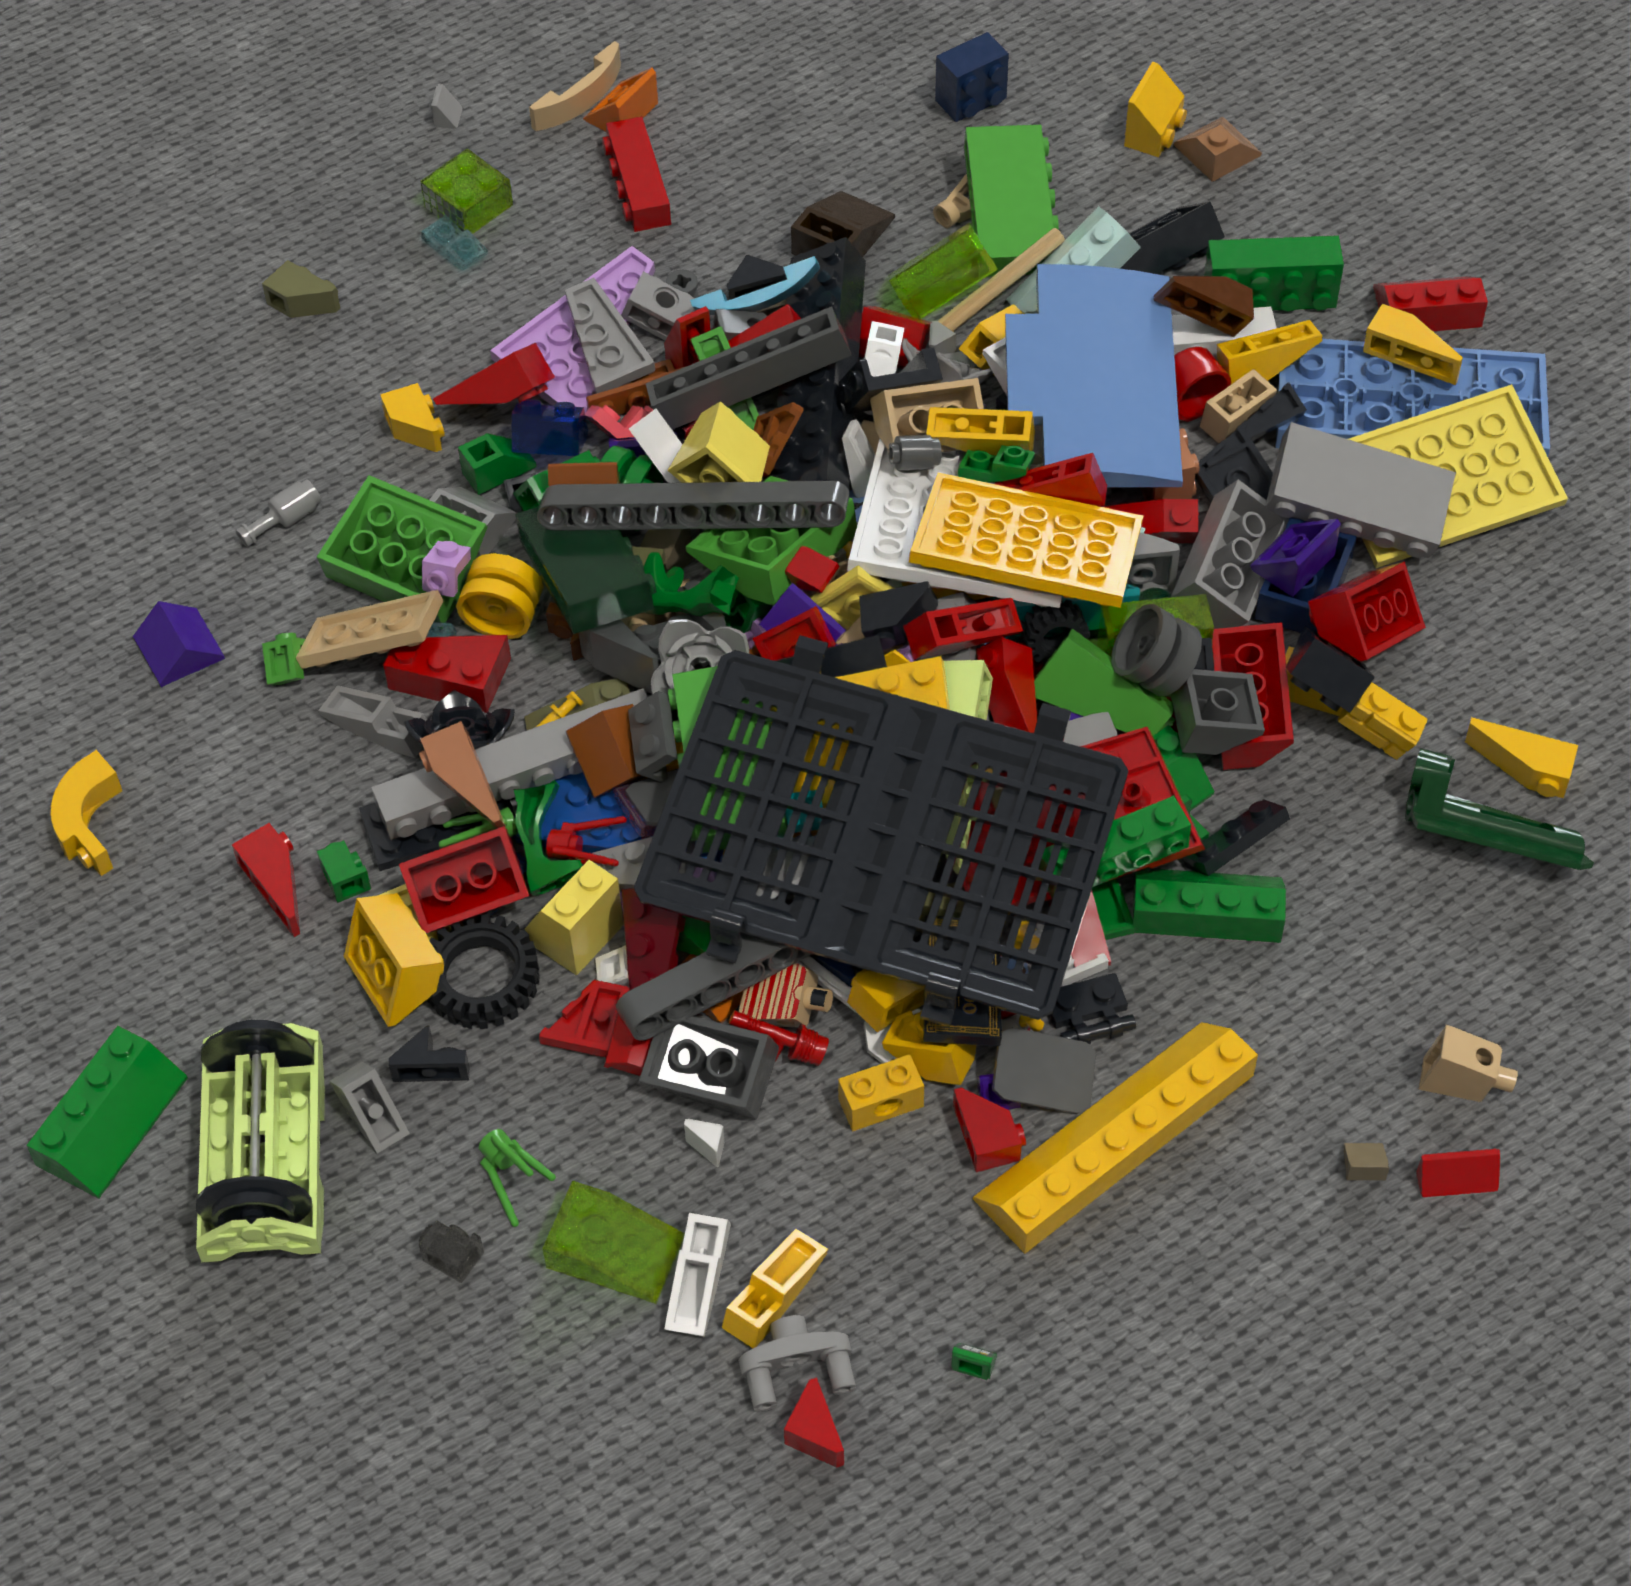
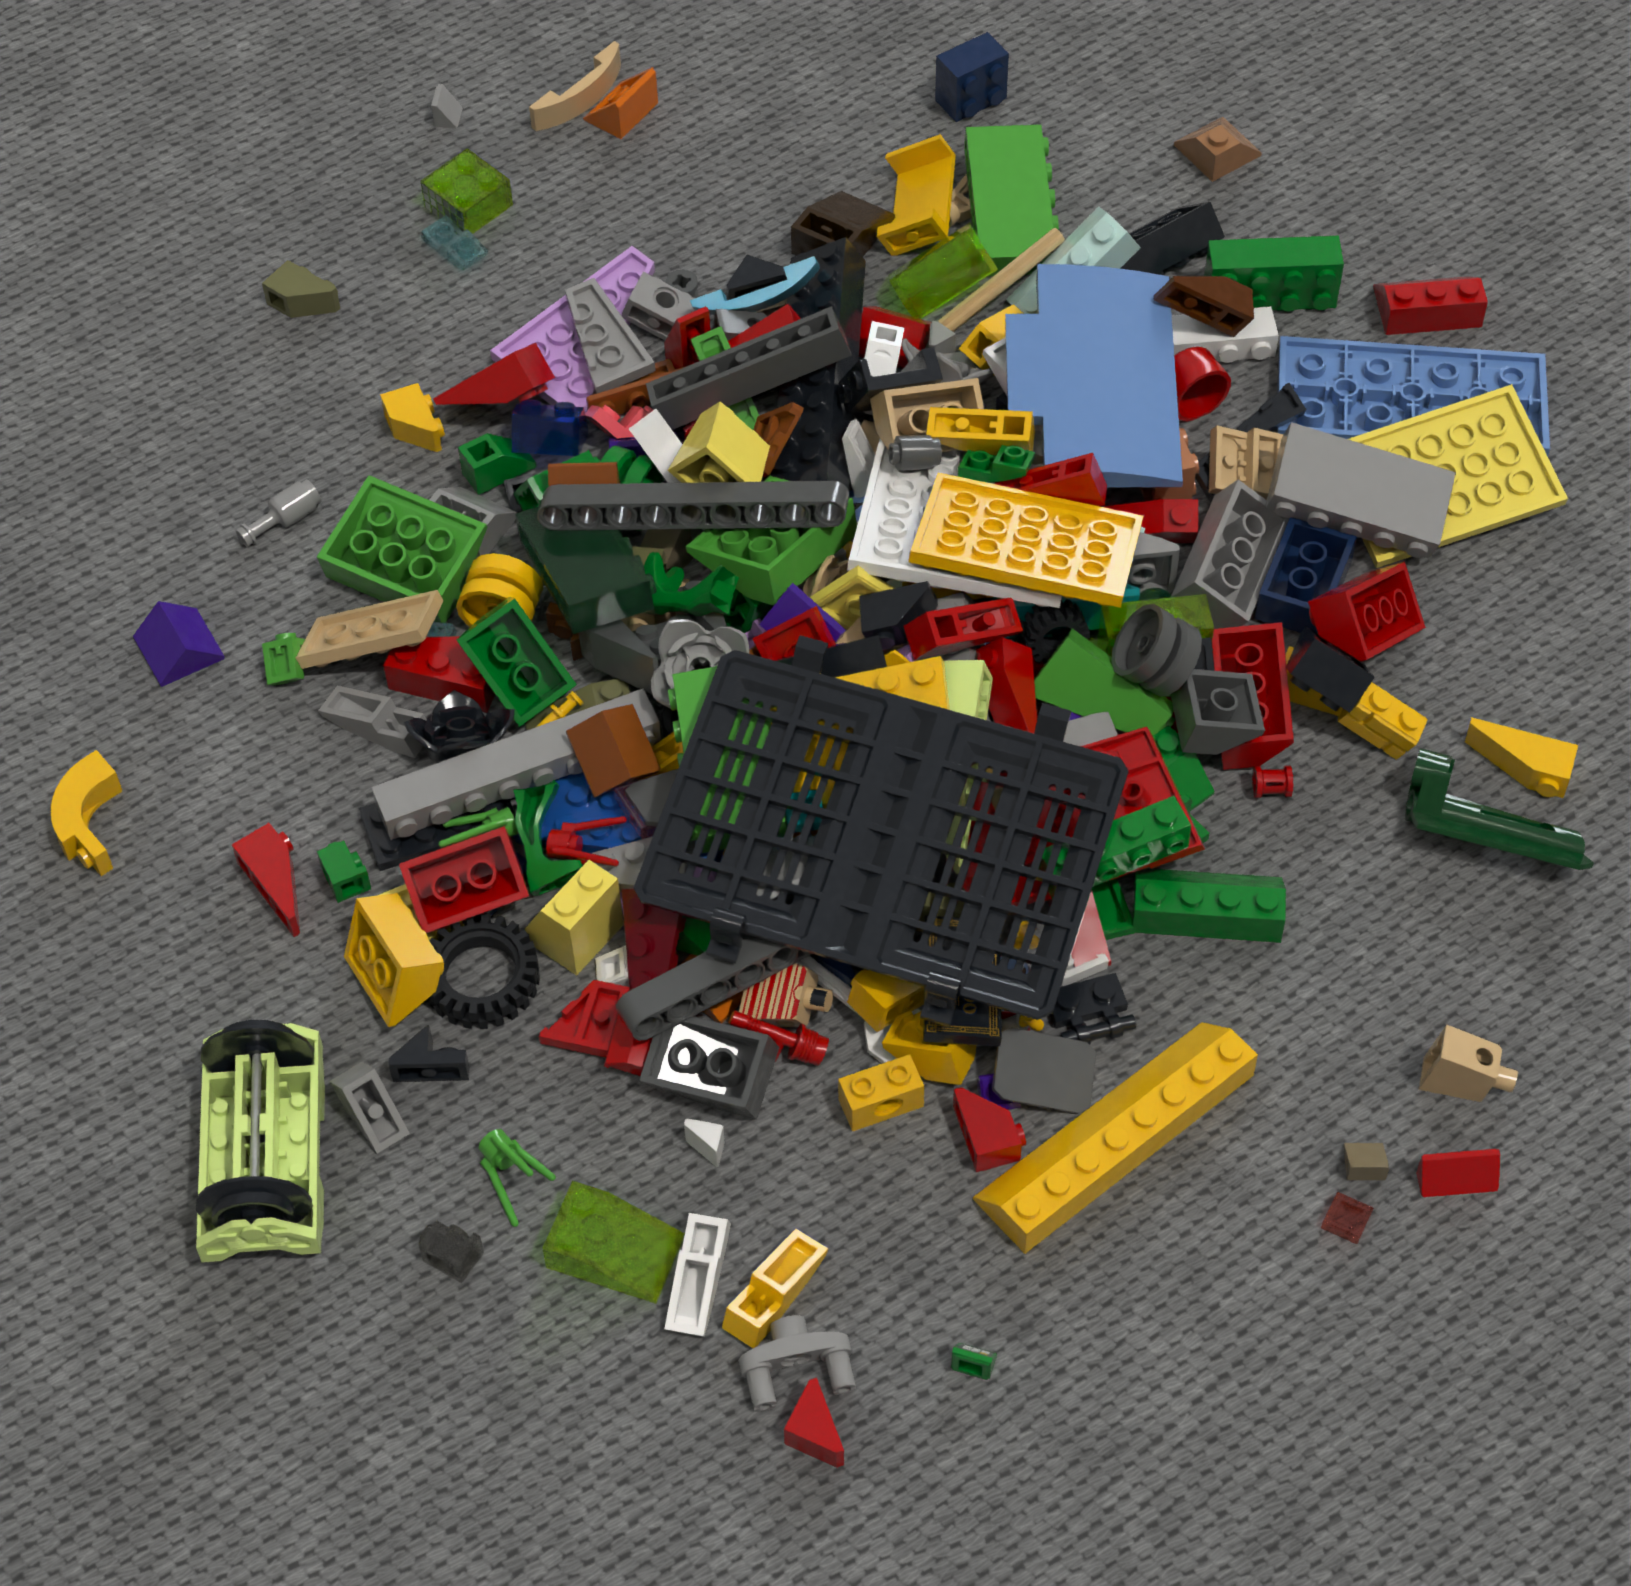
(106, 1112): green slope -> none
(443, 566): lavender bracket -> none
(457, 766): nougat slope -> none
(515, 660): none -> green slope
(637, 174): red brick -> none
(652, 736): dark grey bracket -> none
(811, 570): red slope -> none
(921, 195): none -> yellow panel
(1154, 113): yellow slope -> none
(1235, 405): tan brick -> none
(1237, 836): black plate -> none
(1244, 457): none -> tan slope
(1267, 351): yellow slope -> none
(1272, 781): none -> red bush
(1298, 554): dark purple slope -> none
(1347, 1218): none -> clear red tile
(1411, 344): yellow slope -> none

